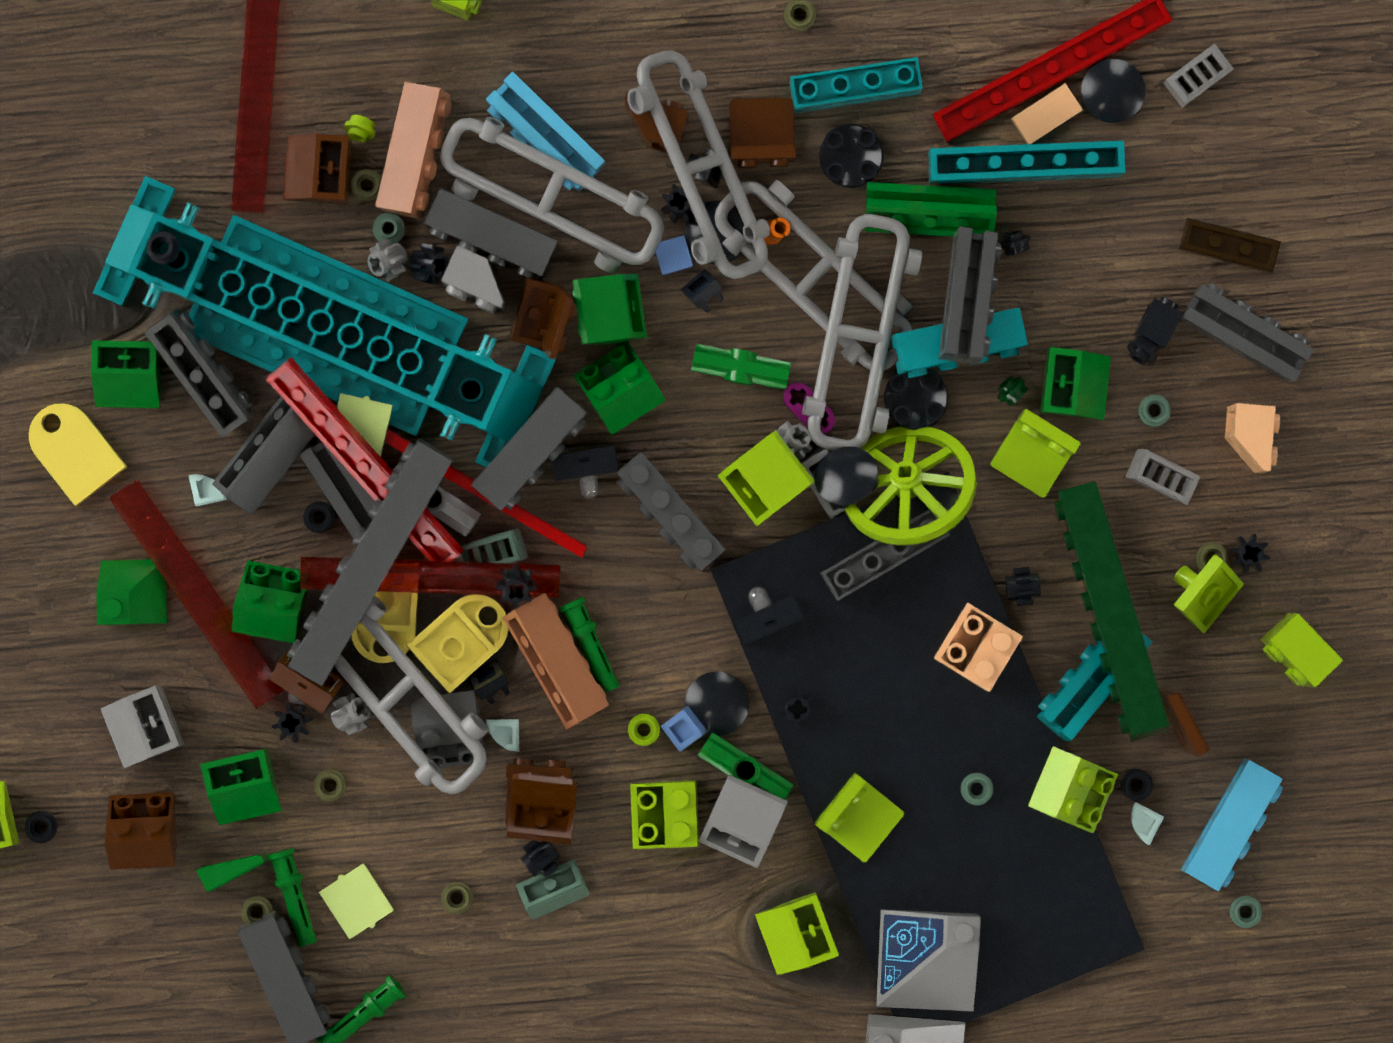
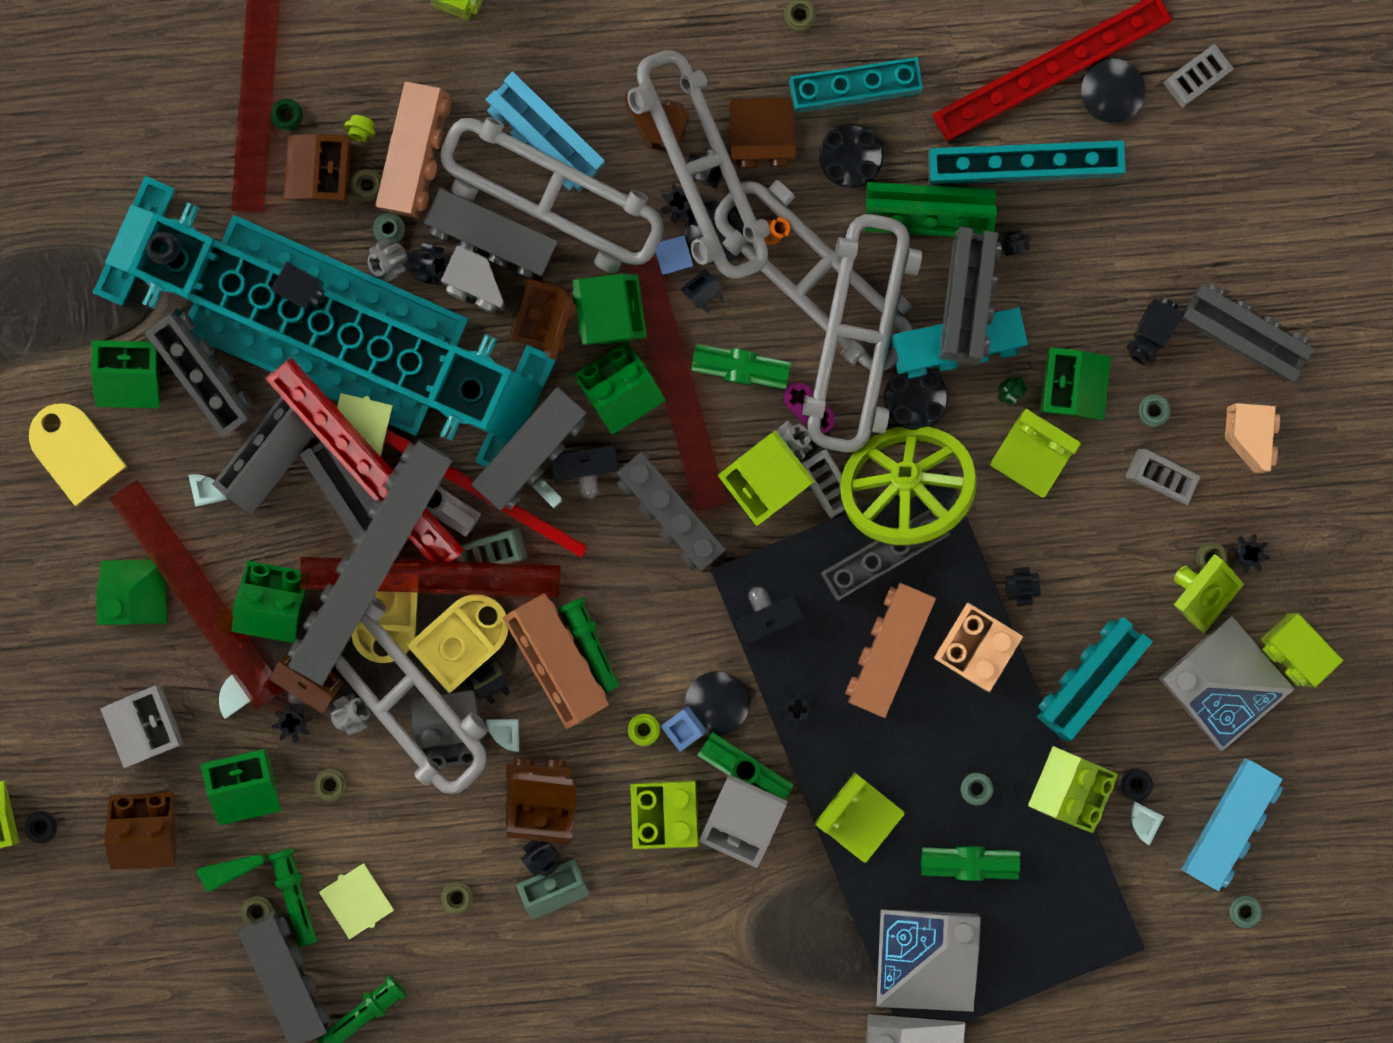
(231, 697): none -> light aqua tile
(282, 105): none -> dark green plate
(299, 287): none -> black brick
(312, 509): black plate -> none
(516, 577): black gear -> none
(547, 493): none -> light aqua tile
(678, 388): none -> clear red tile
(797, 934): lime slope -> none
(846, 476): black dish -> none
(891, 649): none -> nougat brick
(970, 863): none -> green piece
(1046, 114): light nougat tile -> none
(1112, 611): dark green brick -> none
(1183, 723): reddish brown tile -> none
(1226, 683): none -> light grey slope
(1229, 245): dark brown tile -> none

